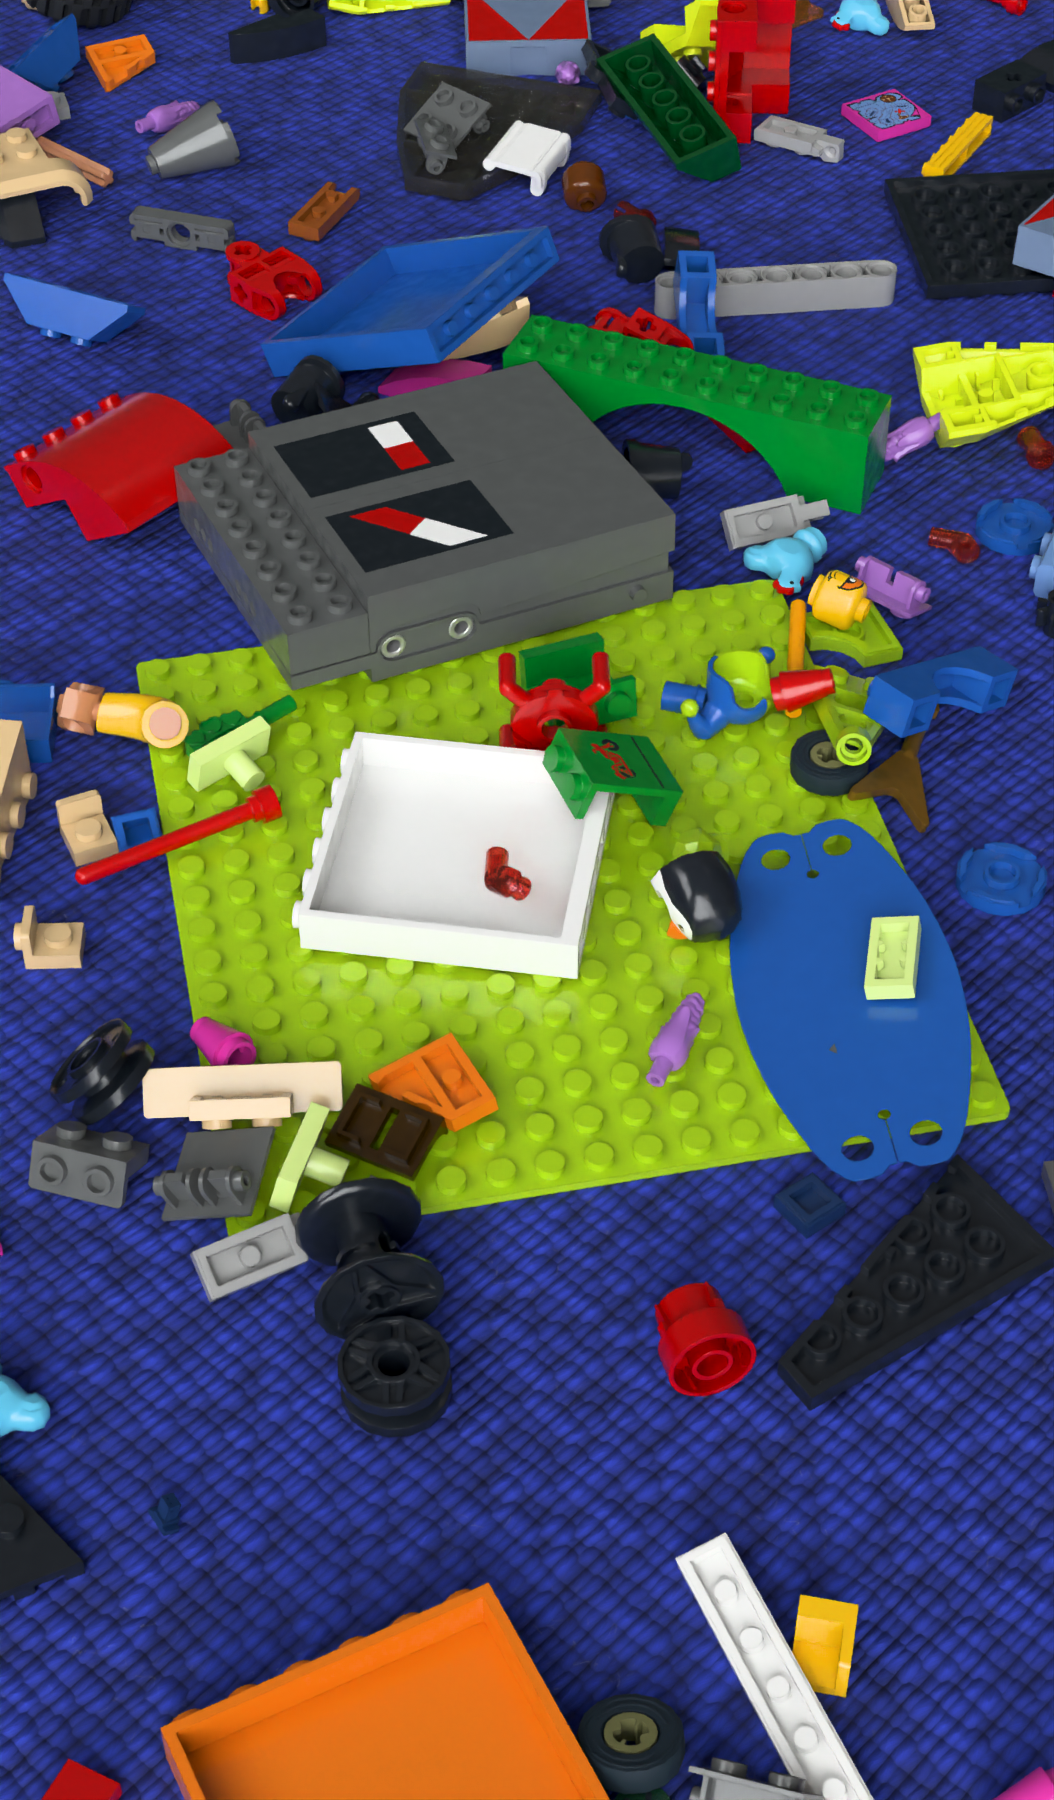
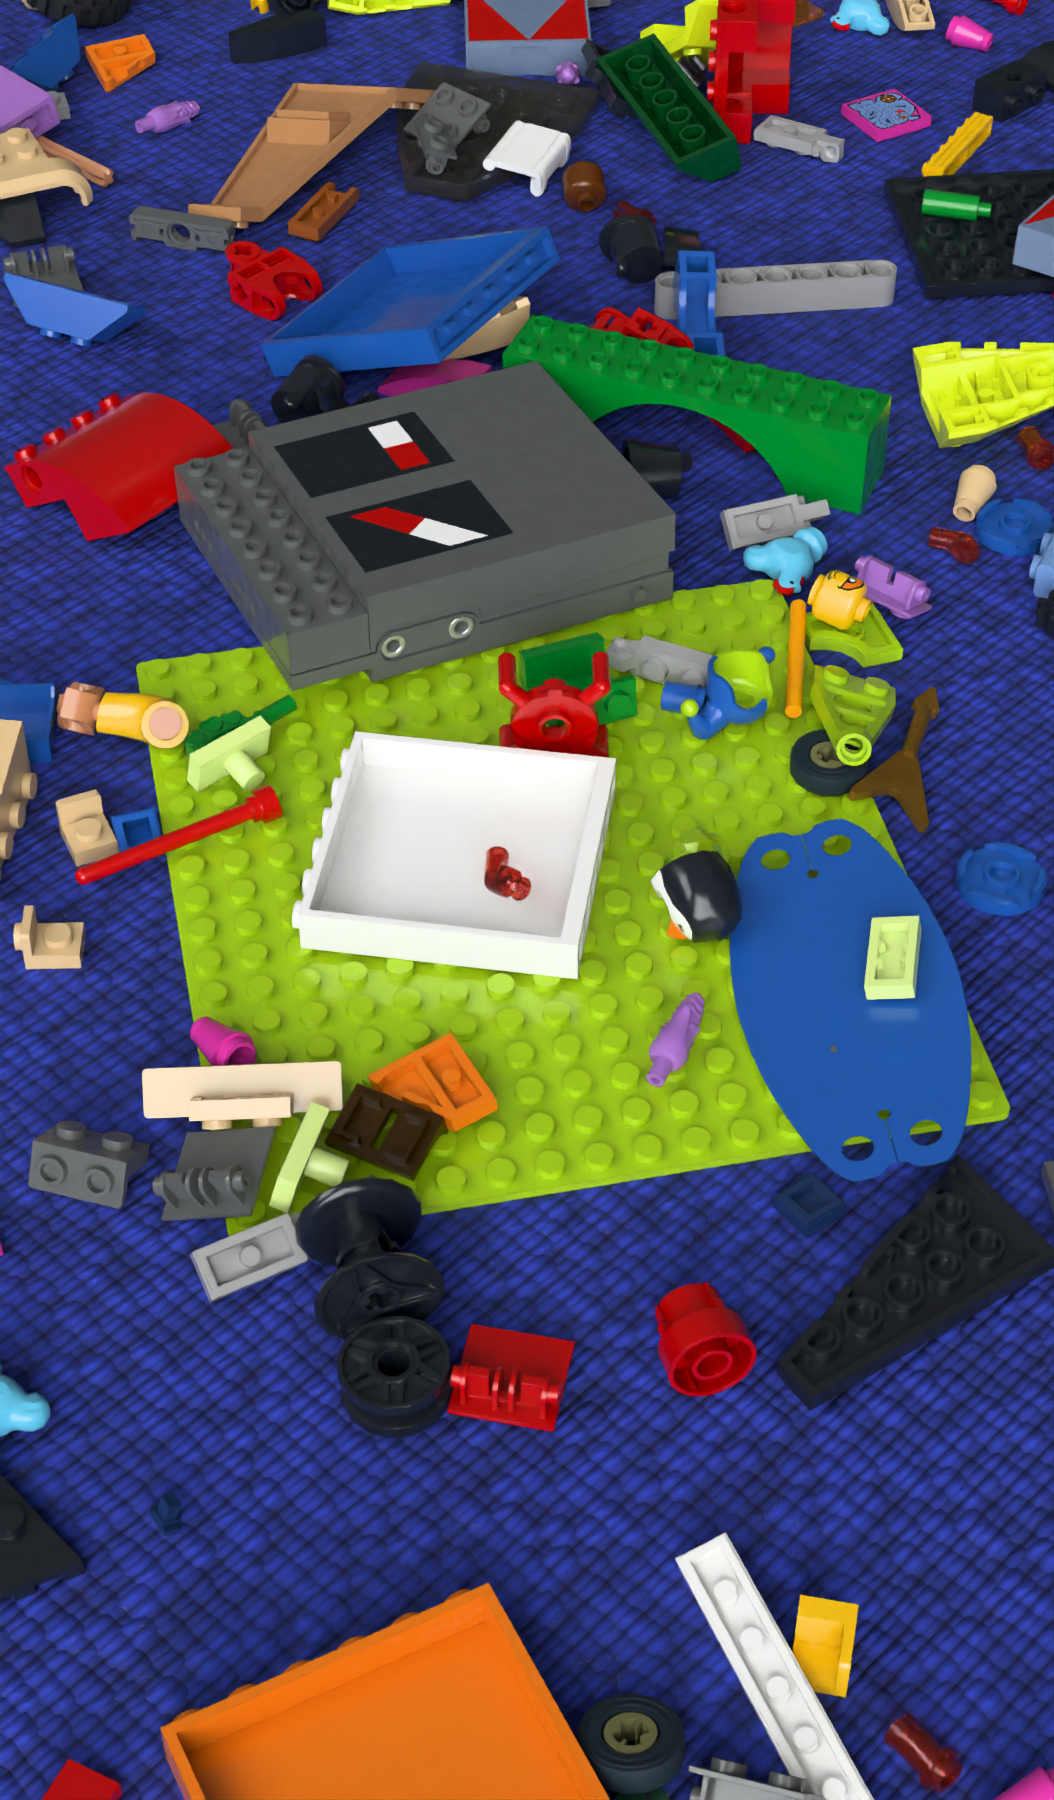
(58, 270): none -> dark grey hinge
(102, 1071): black wheel -> none
(194, 145): dark grey cone -> none
(297, 142): none -> medium nougat wing
(511, 1377): none -> red hinge
(614, 763): green panel -> none
(659, 660): none -> light grey hinge
(801, 687): red cone -> none
(909, 695): blue arch -> none
(911, 436): medium lavender piece -> none
(933, 1762): none -> clear red pin
(954, 205): none -> green cylinder
(968, 34): none -> dark pink cone
(973, 491): none -> tan cone

